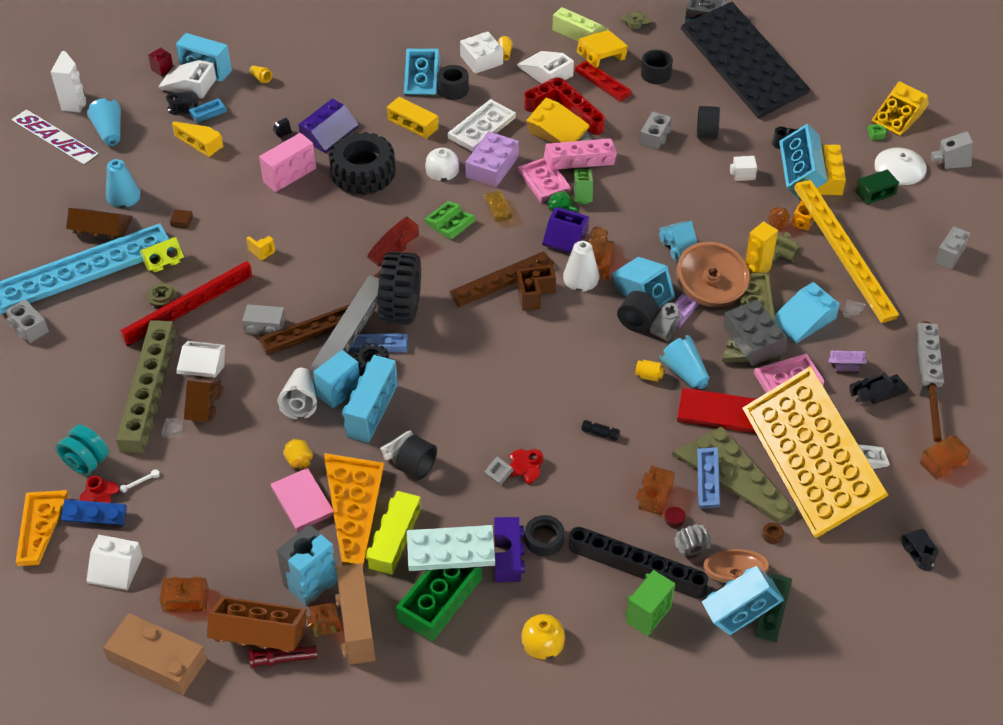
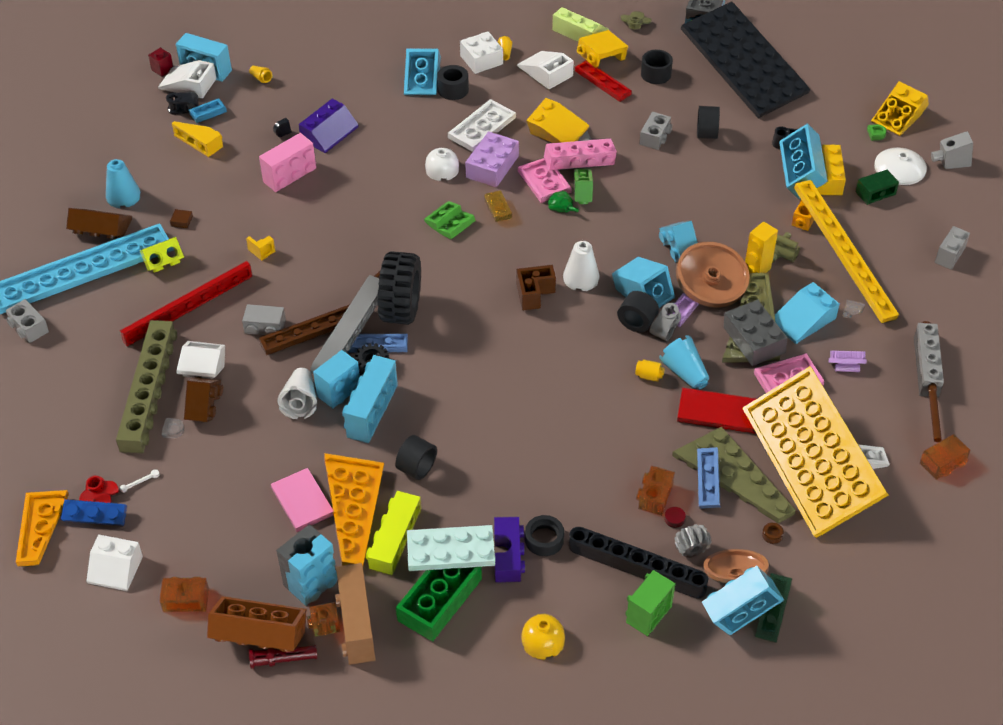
(55, 136): sticker -> none
(68, 84): white slope -> none
(82, 450): teal wheel -> none
(106, 119): medium azure cone -> none
(155, 653): medium nougat brick -> none
(161, 289): olive gear -> none
(298, 453): yellow head -> none
(366, 177): black tyre -> none
(392, 448): white piece -> none
(394, 240): clear red slope -> none
(412, 117): yellow brick -> none
(496, 280): reddish brown plate -> none
(498, 470): light grey tile -> none
(524, 466): red plate -> none
(563, 93): red beam -> none
(565, 229): dark purple slope -> none
(600, 430): black axle -> none
(602, 250): clear orange plate -> none
(743, 168): white brick -> none
(778, 217): clear orange gear -> none
(878, 388): black plate -> none
(920, 548): black piece -> none

